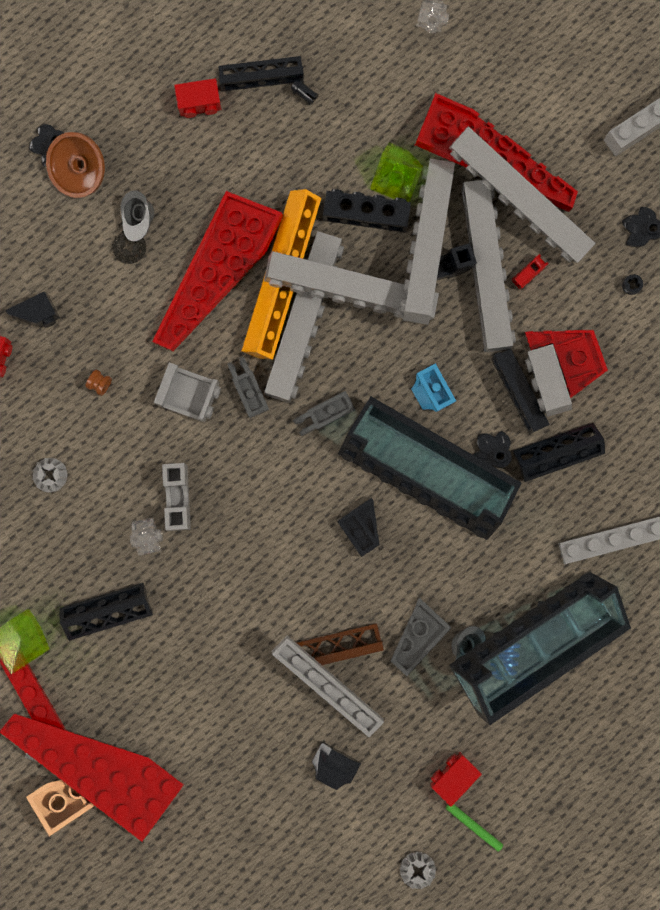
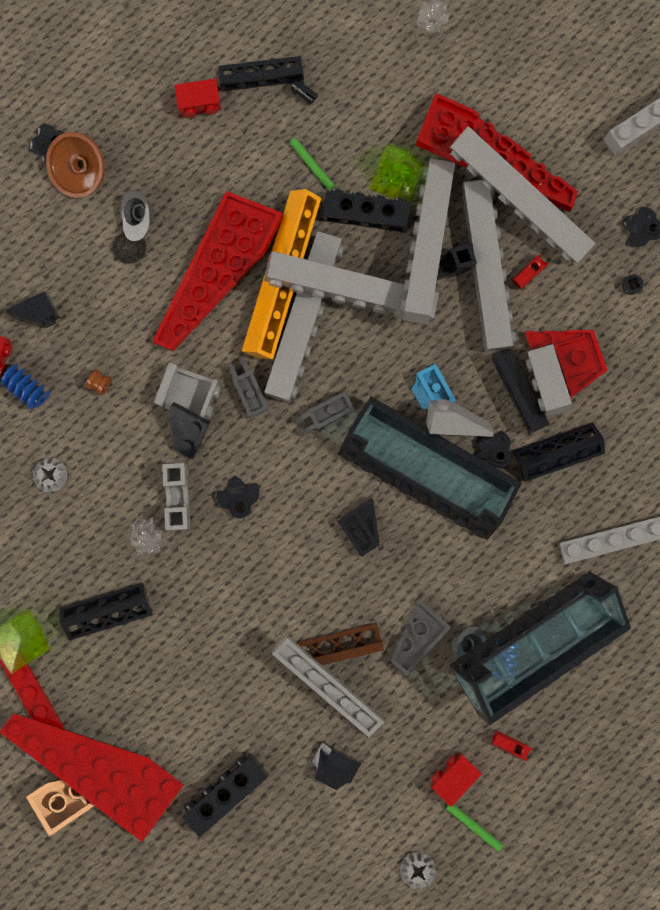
(23, 388): none -> blue piece
(187, 430): none -> black wing
(201, 821): none -> black brick
(237, 494): none -> black plate
(312, 164): none -> bright green bar
(451, 419): none -> light grey slope
(509, 744): none -> red bar

